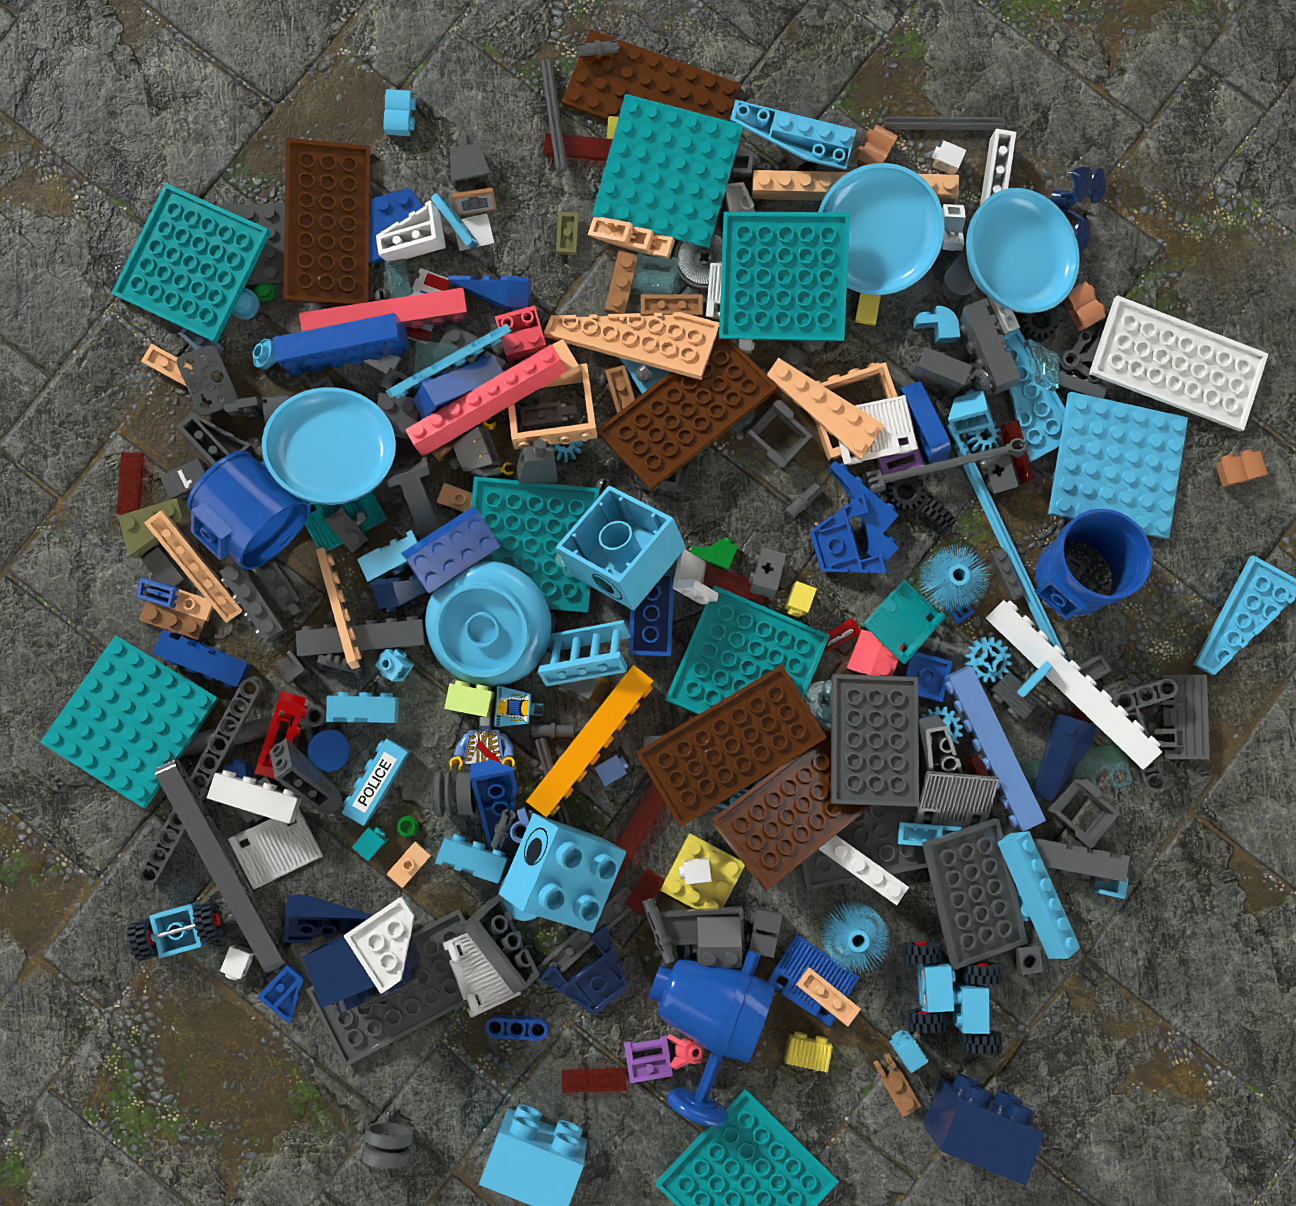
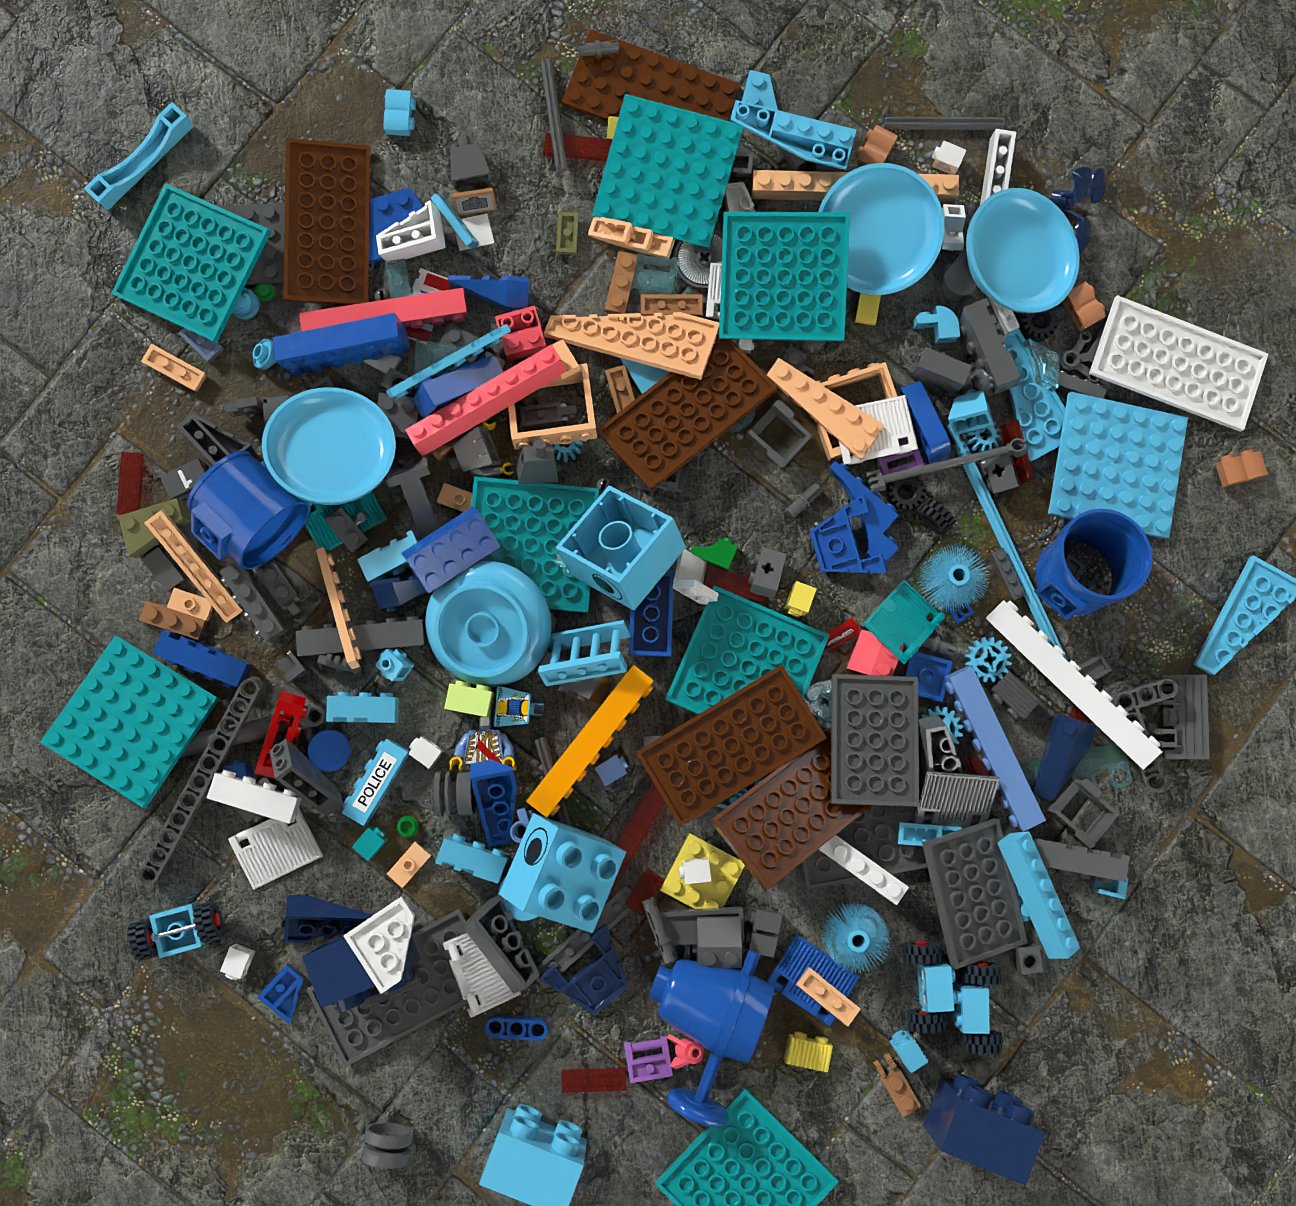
(114, 183): none -> medium azure arch
(172, 595): blue tile -> none
(199, 383): dark grey axle -> none
(221, 865): dark grey beam -> none
(425, 751): none -> white brick
(502, 829): dark grey pin -> none
(553, 731): dark grey pin -> none
(643, 373): dark grey hinge -> none
(759, 90): none -> medium azure wing
(1032, 681): medium azure tile -> none

